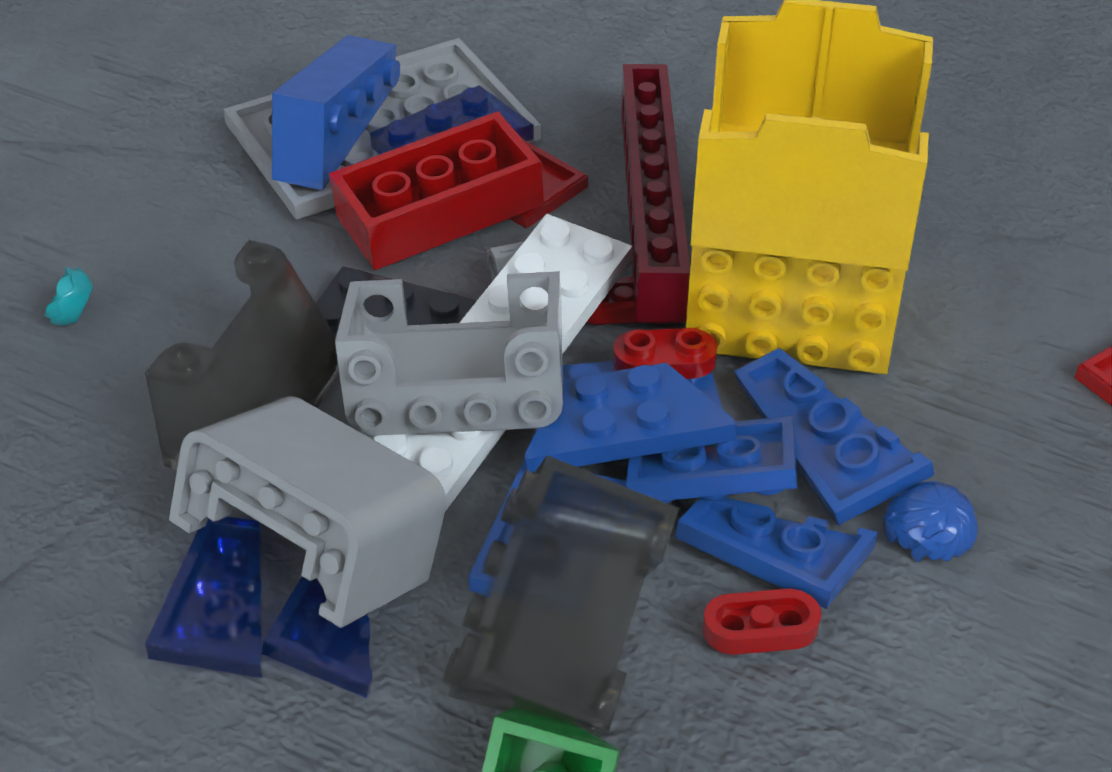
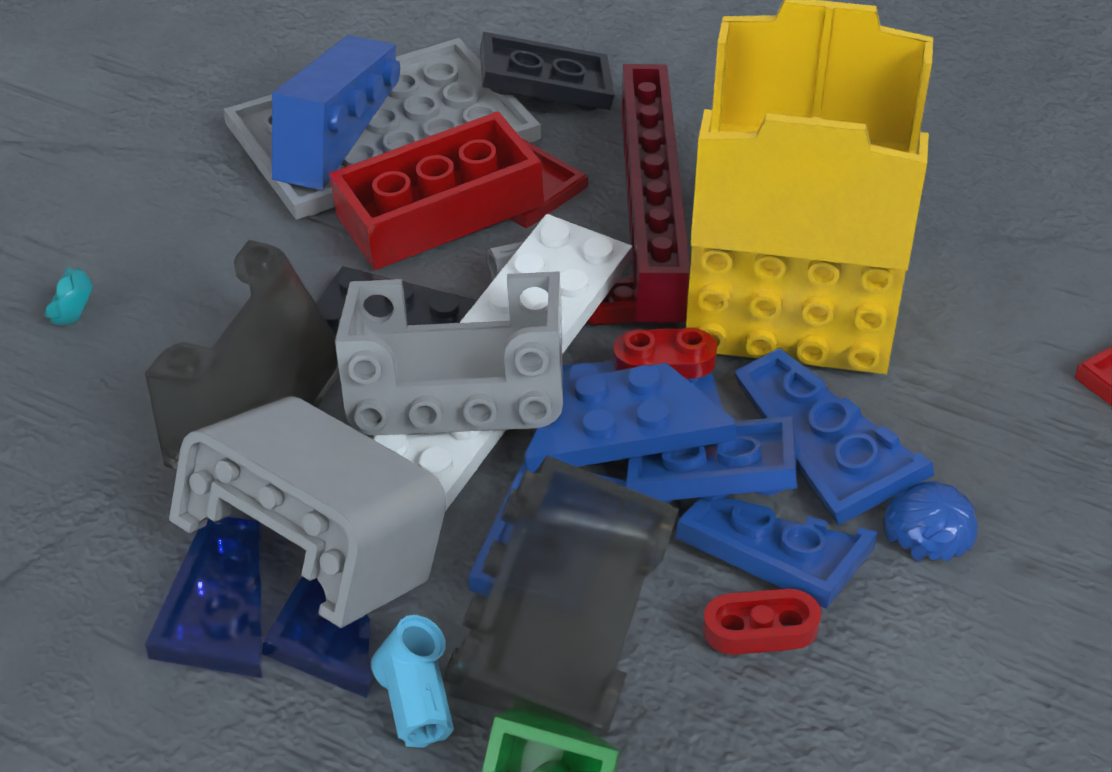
(411, 673): none -> medium azure piece
(452, 112): clear blue wing -> none
(546, 71): none -> black plate

